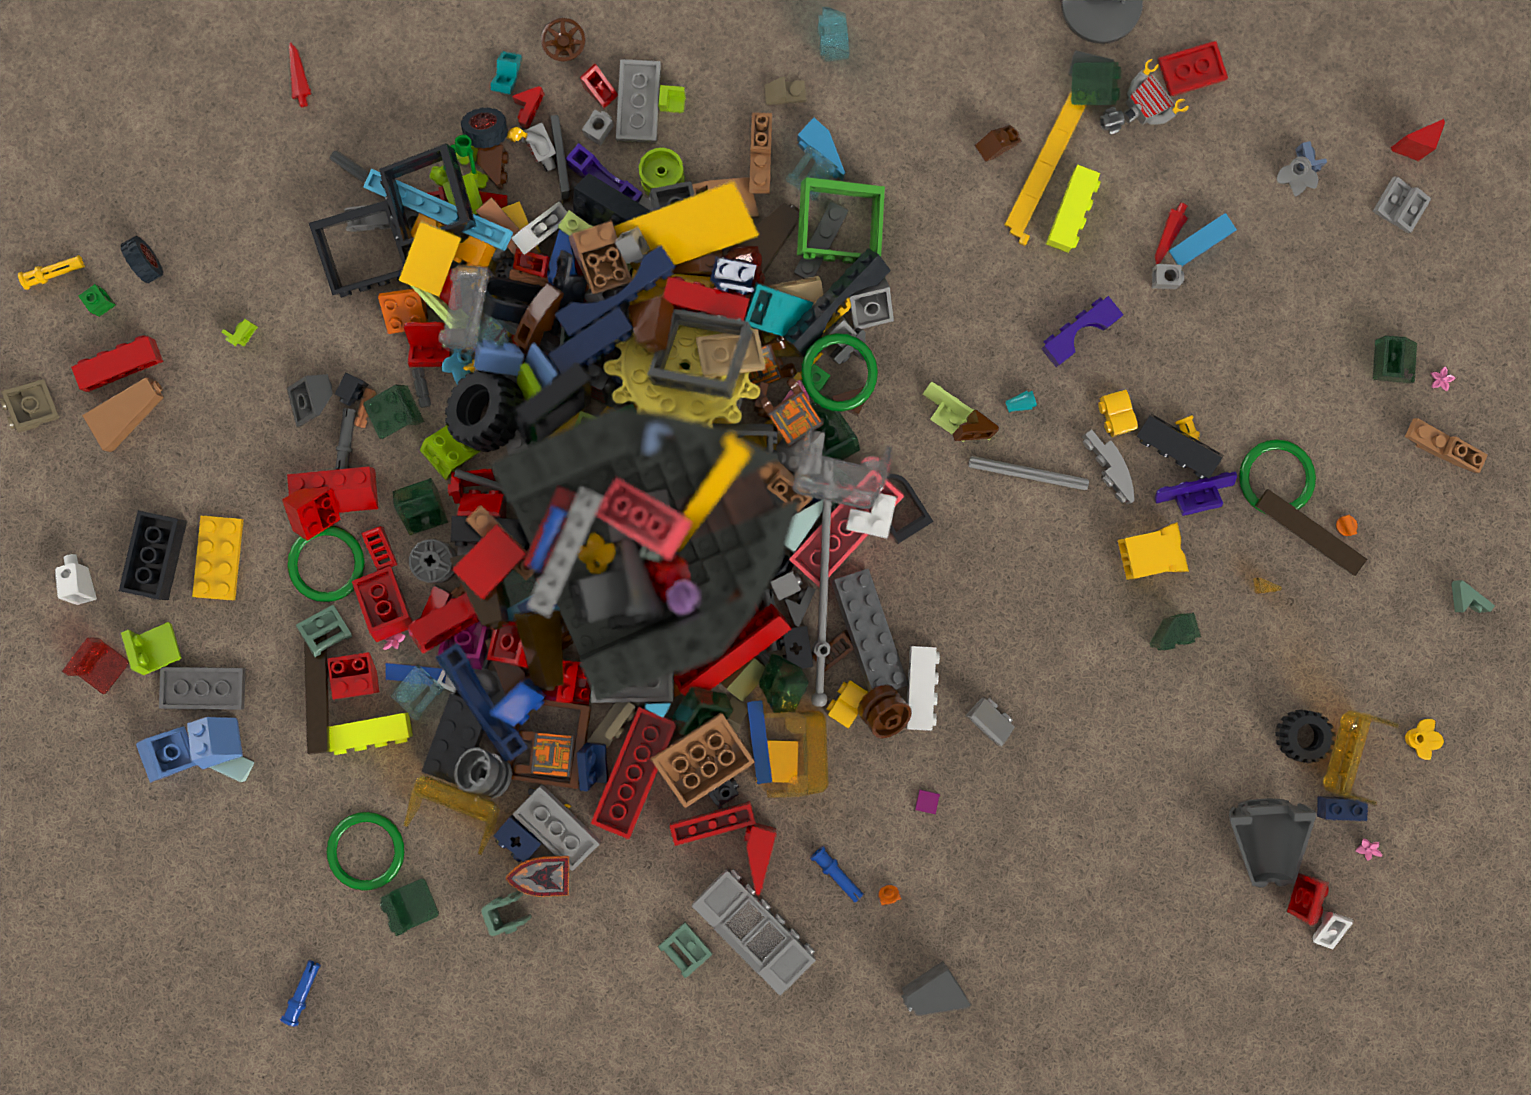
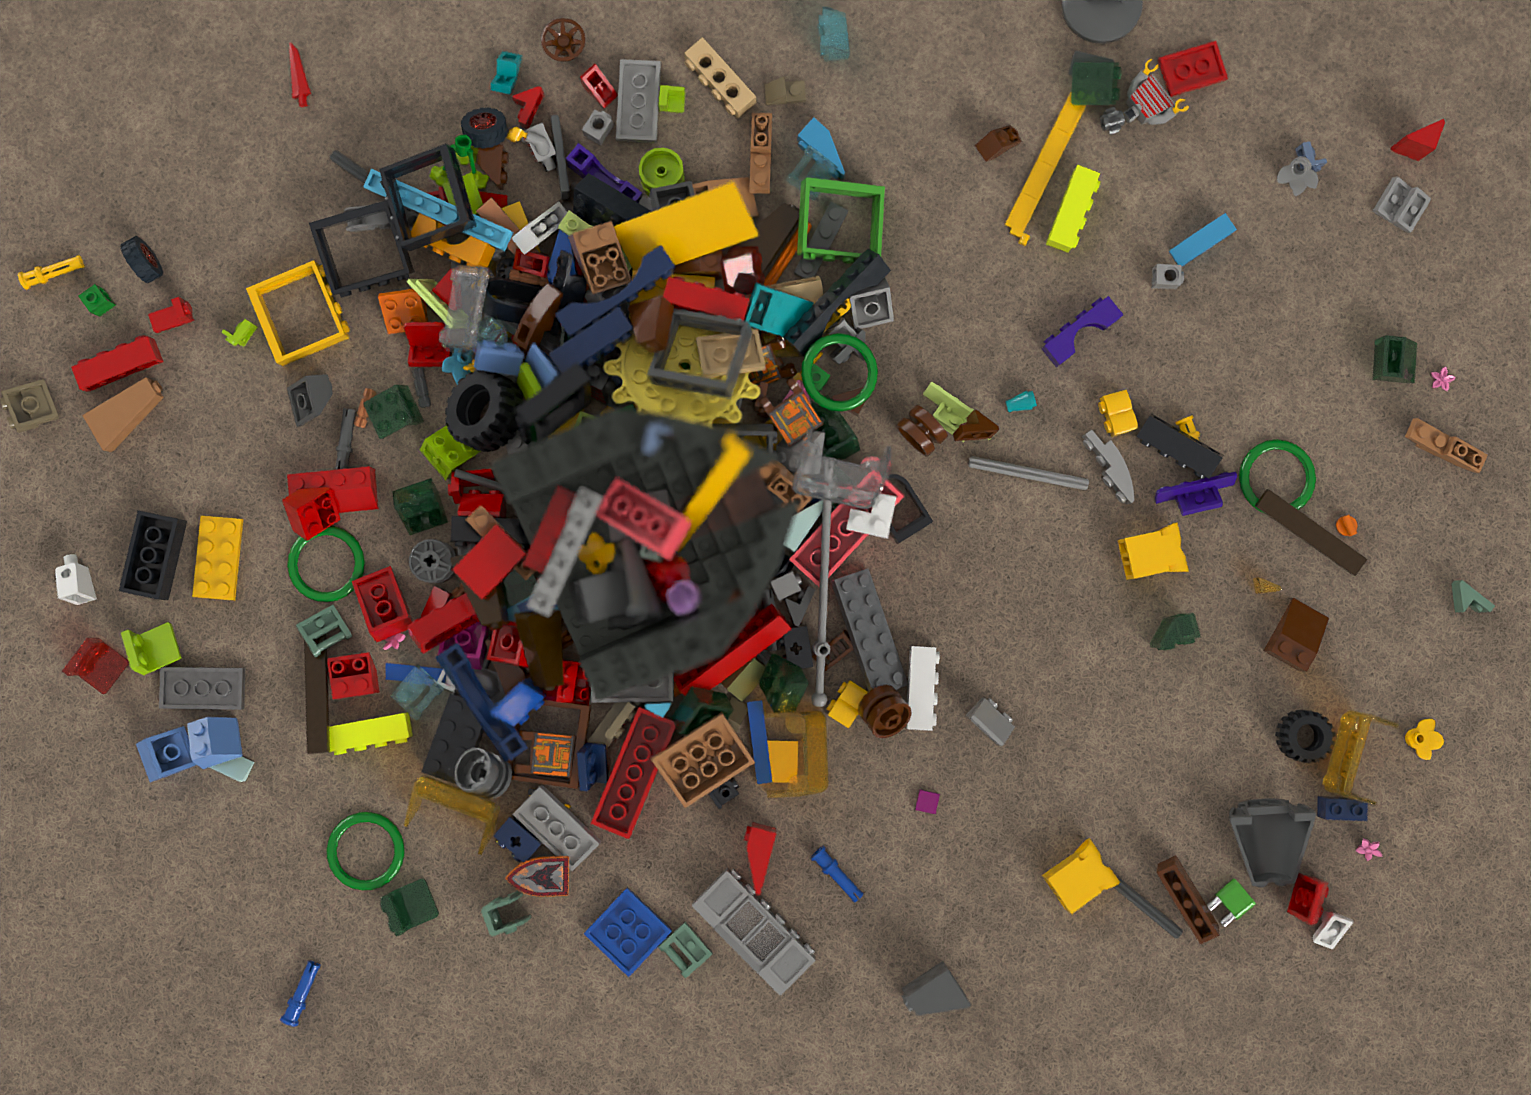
(171, 316): none -> red bracket
(256, 291): none -> yellow window
(350, 389): black brick -> none
(386, 546): red slope -> none
(430, 258): yellow tile -> none
(552, 528): blue pin -> none
(628, 931): none -> blue plate
(632, 245): light grey brick -> none
(703, 52): none -> tan brick
(712, 823): red brick -> none
(733, 274): bracket -> none
(783, 259): none -> orange axle
(889, 894): orange plate -> none
(921, 430): none -> reddish brown wheel
(1080, 877): none -> yellow piece
(1148, 909): none -> dark grey axle
(1172, 228): red bar -> none
(1188, 899): none -> reddish brown brick
(1234, 899): none -> bright green piece
(1297, 636): none -> reddish brown slope

